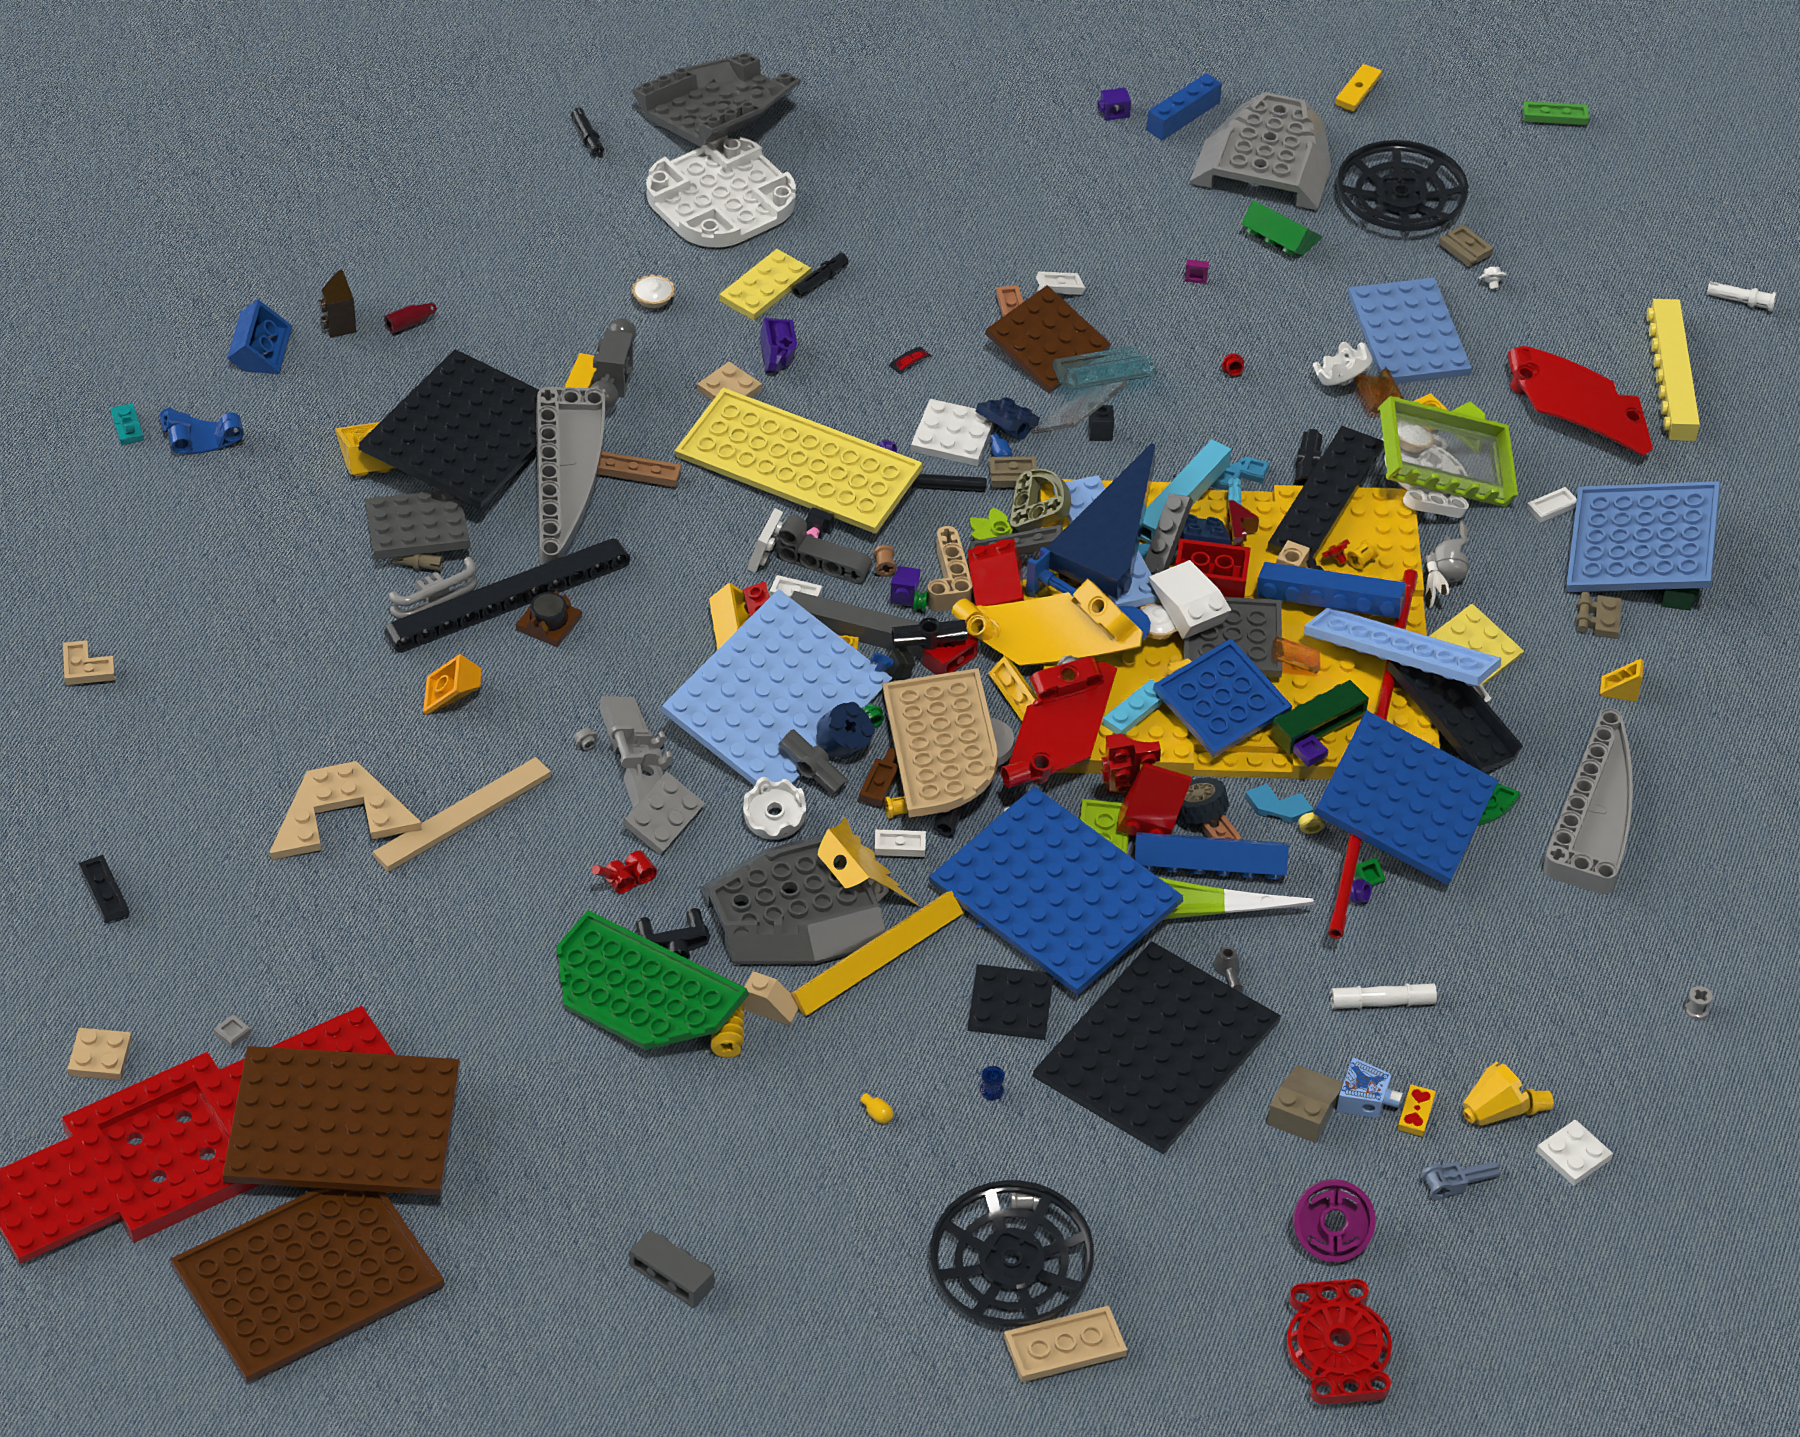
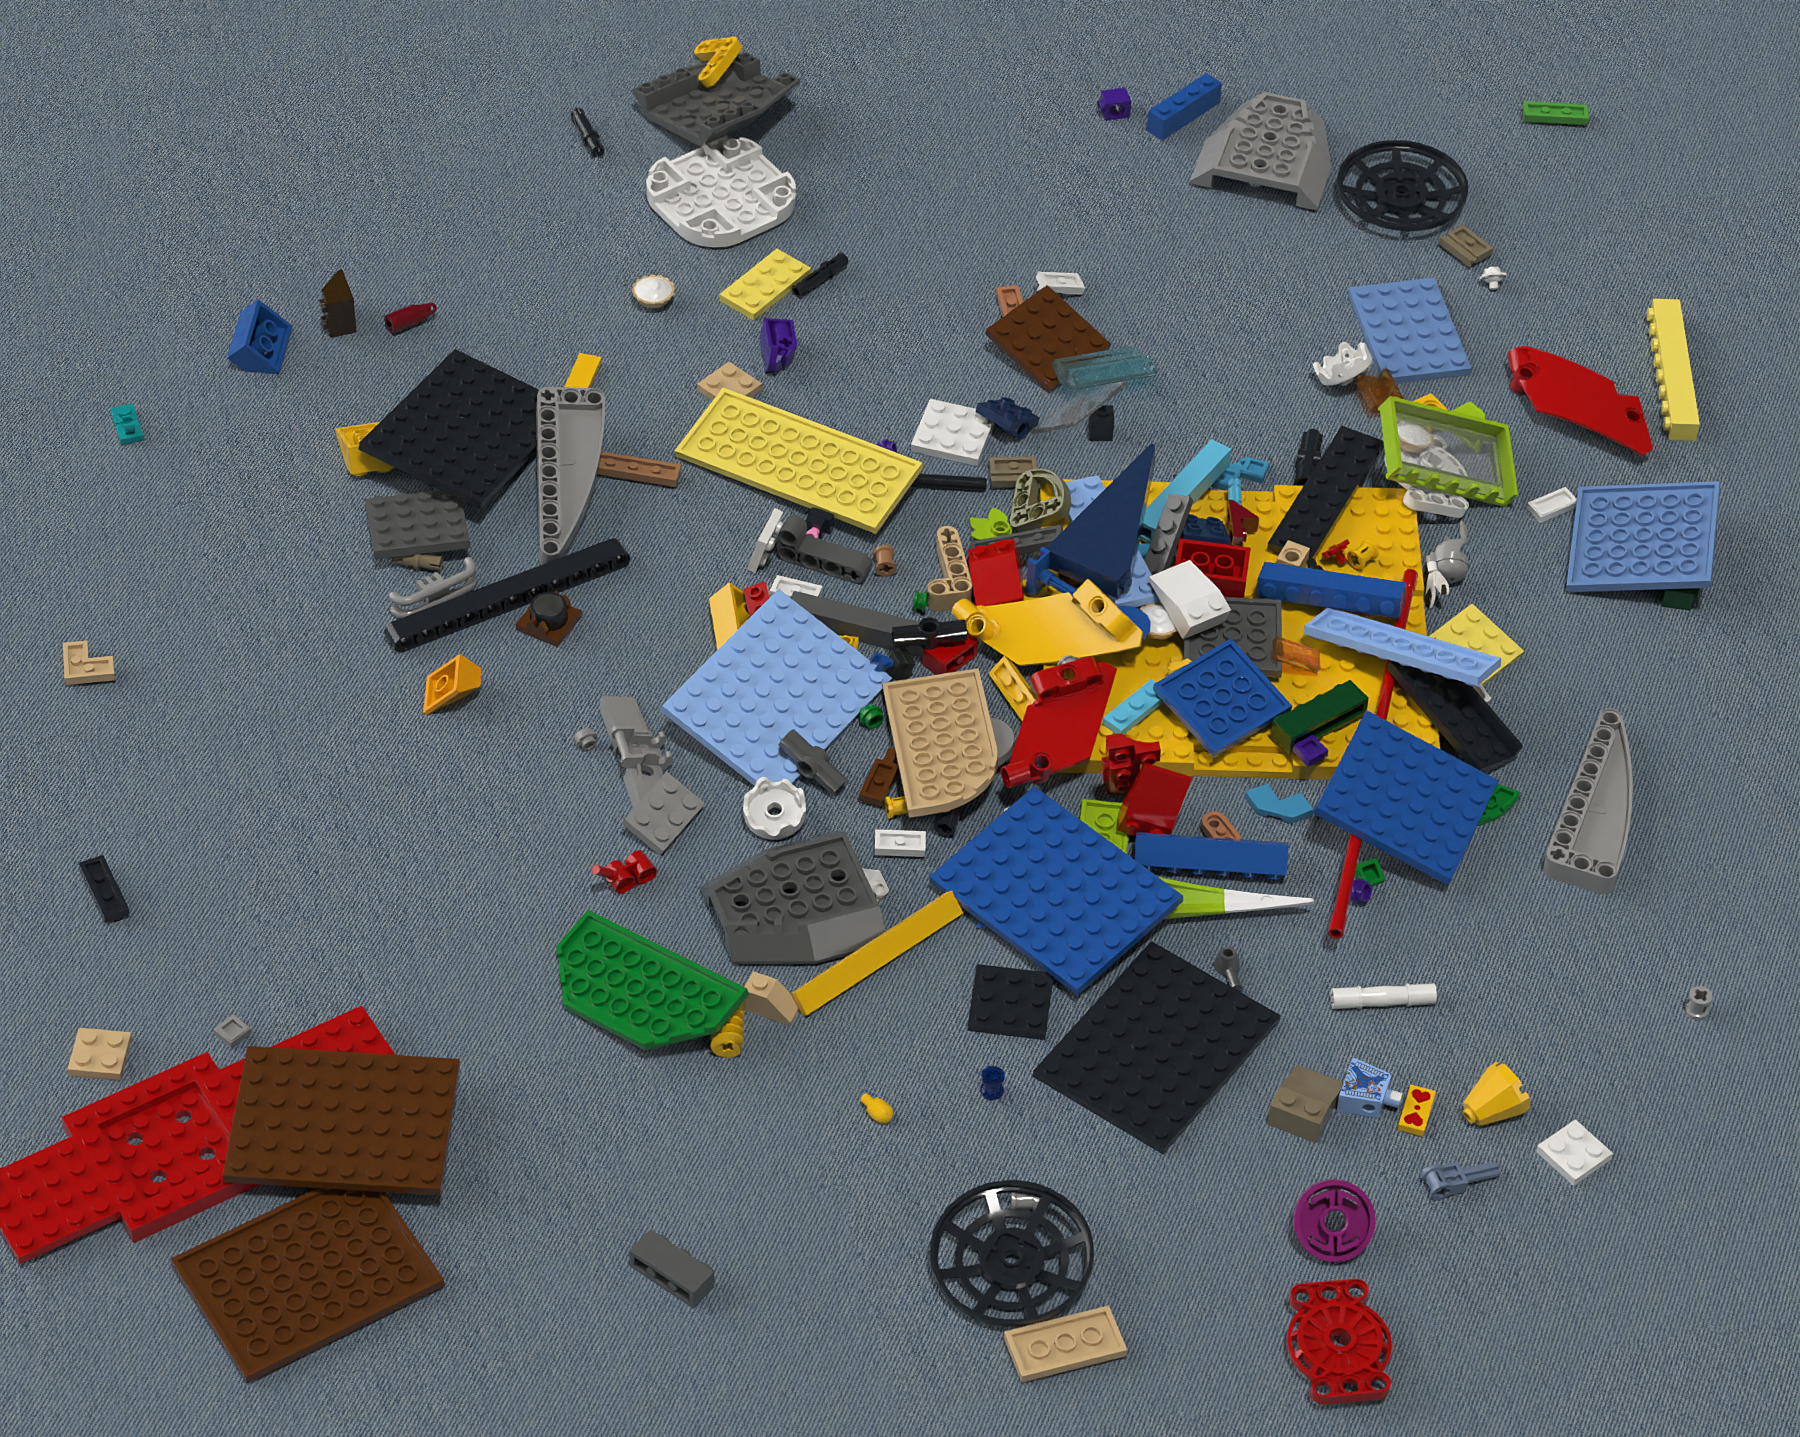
(199, 436): blue panel -> none
(335, 789): tan wing -> none
(462, 814): tan tile -> none
(614, 360): dark grey brick -> none
(679, 940): black connector -> none
(720, 53): none -> yellow beam
(844, 730): dark blue brick -> none
(859, 859): yellow piece -> none
(904, 585): dark purple bracket -> none
(908, 359): sticker -> none
(1000, 447): blue cylinder -> none
(1196, 271): magenta plate -> none
(1204, 801): black wheel -> none
(1233, 364): red plate -> none
(1279, 229): green slope -> none
(1311, 823): light yellow tile -> none
(1358, 87): yellow tile -> none
(1539, 1101): yellow piece -> none
(1607, 615): dark tan plate -> none
(1623, 682): yellow slope -> none
(1751, 297): white pin -> none

